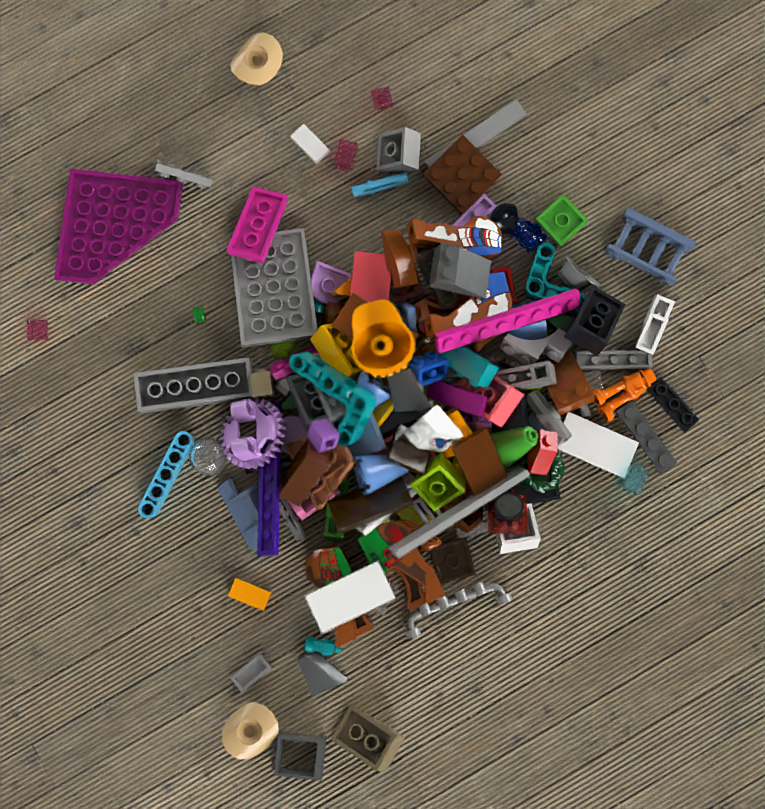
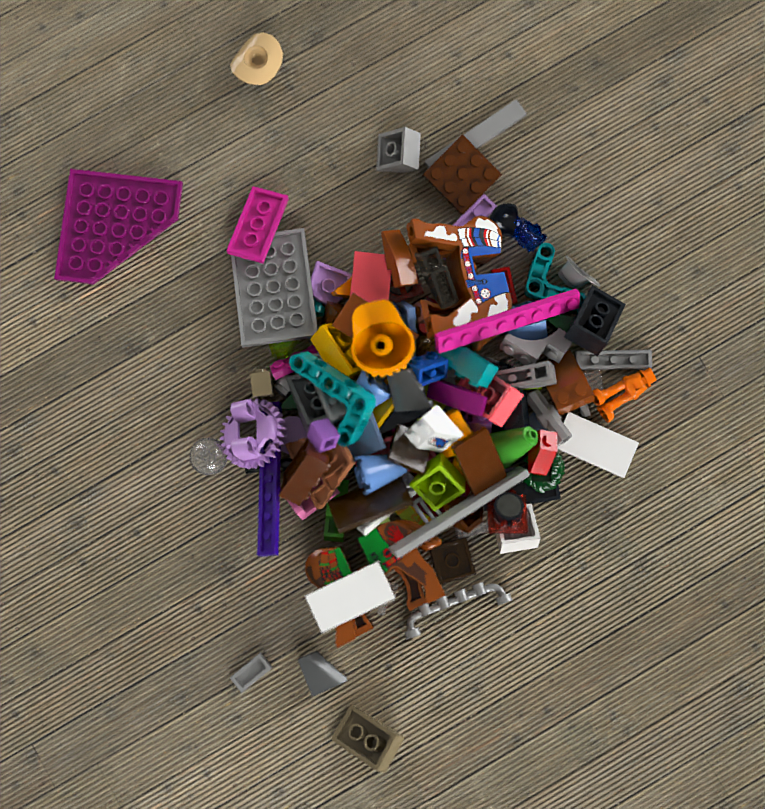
(37, 330): clear pink tile -> none
(159, 481): medium azure beam -> none
(183, 176): light grey wing -> none
(193, 385): light grey brick -> none
(199, 314): green bush -> none
(243, 510): sand blue plate -> none
(249, 594): light orange tile -> none
(249, 730): tan hat -> none
(299, 532): light grey pin -> none
(309, 143): white tile -> none
(316, 774): dark grey window -> none
(326, 646): teal piece -> none
(346, 155): clear pink brick -> none
(379, 185): medium azure pin -> none
(381, 98): clear pink plate -> none
(459, 271): dark grey slope -> none
(561, 220): bright green plate -> none
(634, 479): clear light blue brick -> none
(646, 436): dark grey plate -> none
(654, 324): white slope -> none
(664, 395): black tile -> none
(665, 236): sand blue fence -> none

